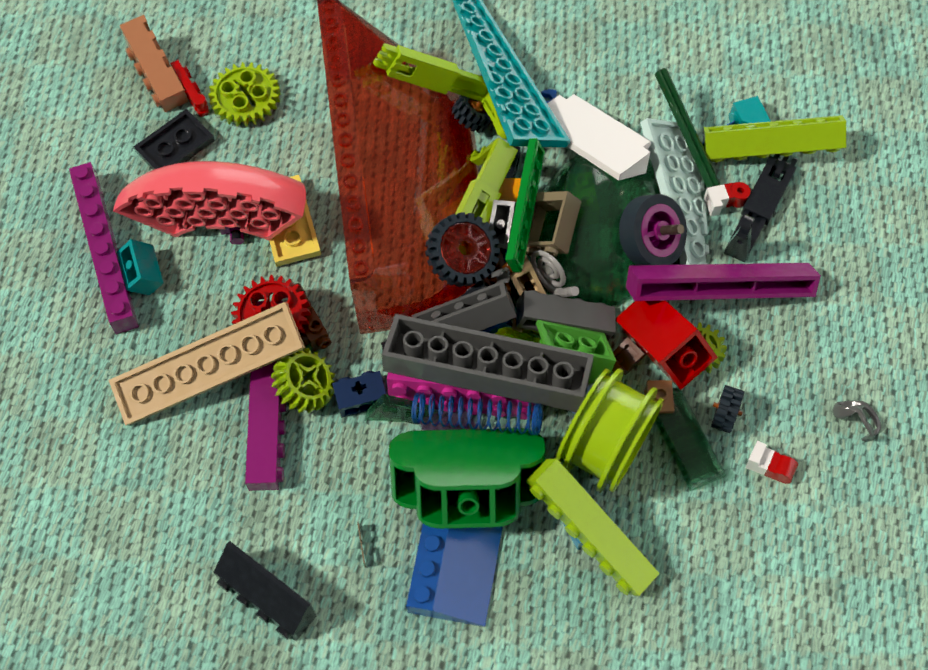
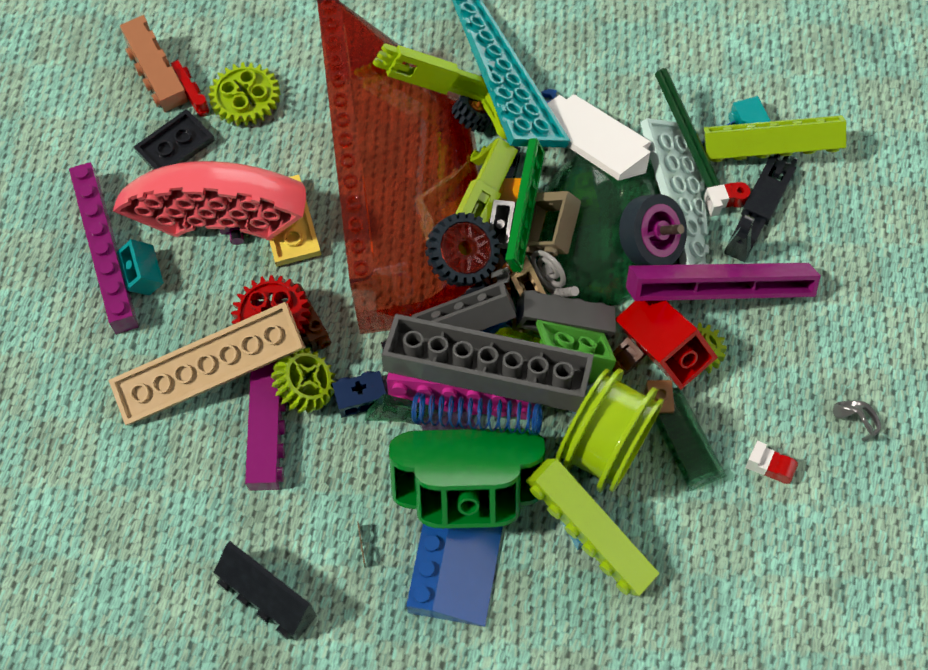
(727, 409): black wheel -> none

